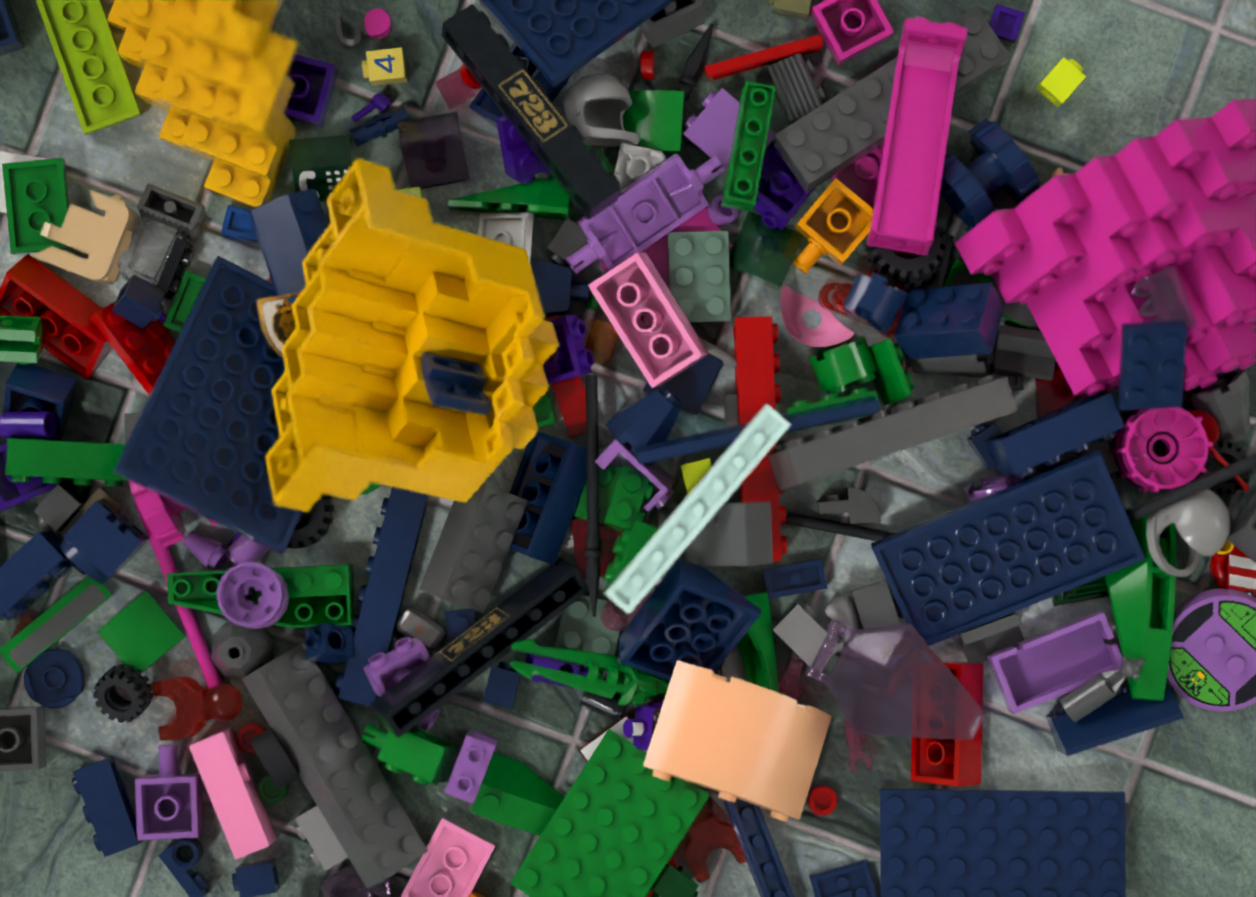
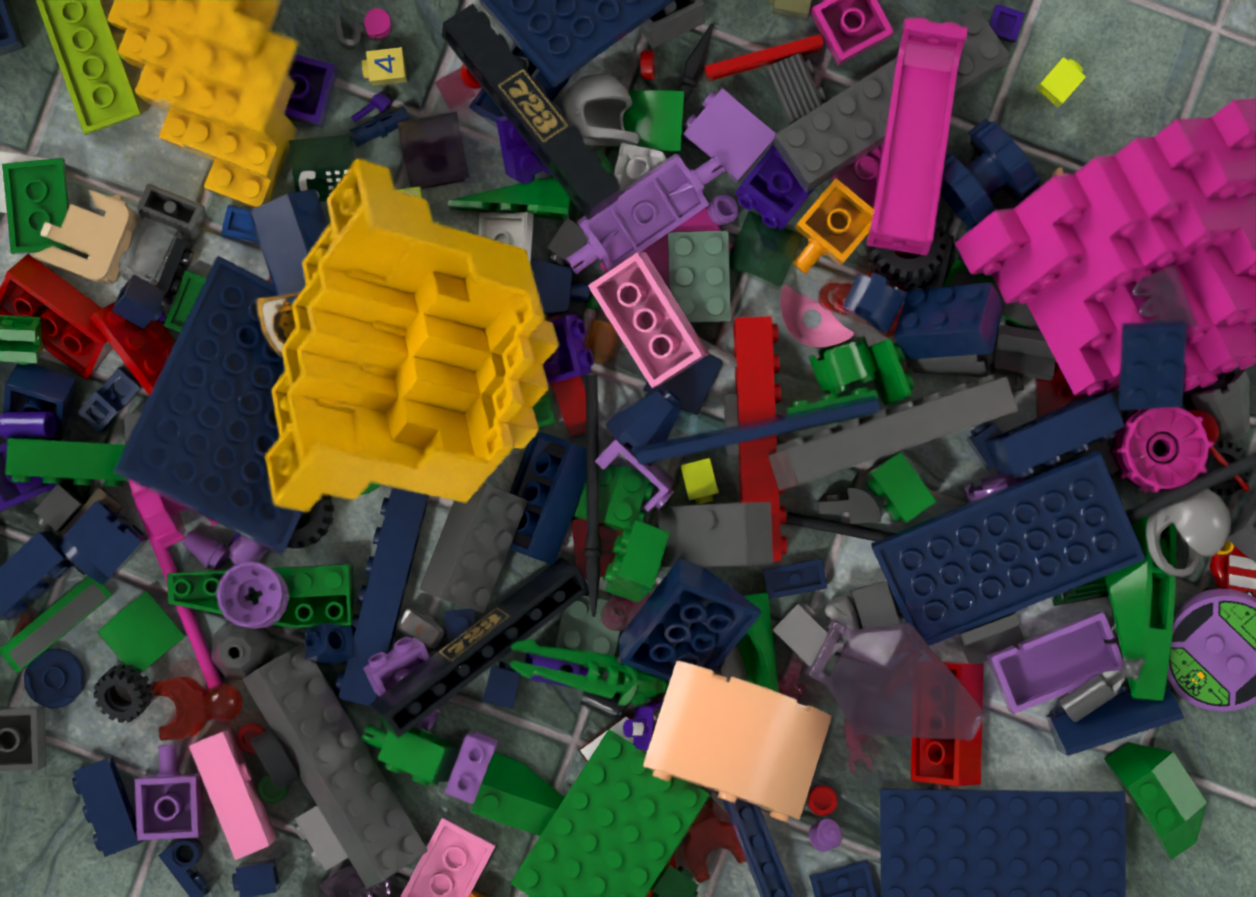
(110, 399): none -> dark blue slope
(455, 383): dark blue slope -> none
(697, 508): light aqua plate -> none
(748, 146): green brick -> none
(825, 835): none -> medium lavender wheel
(900, 488): none -> green brick
(1161, 793): none -> green wedge

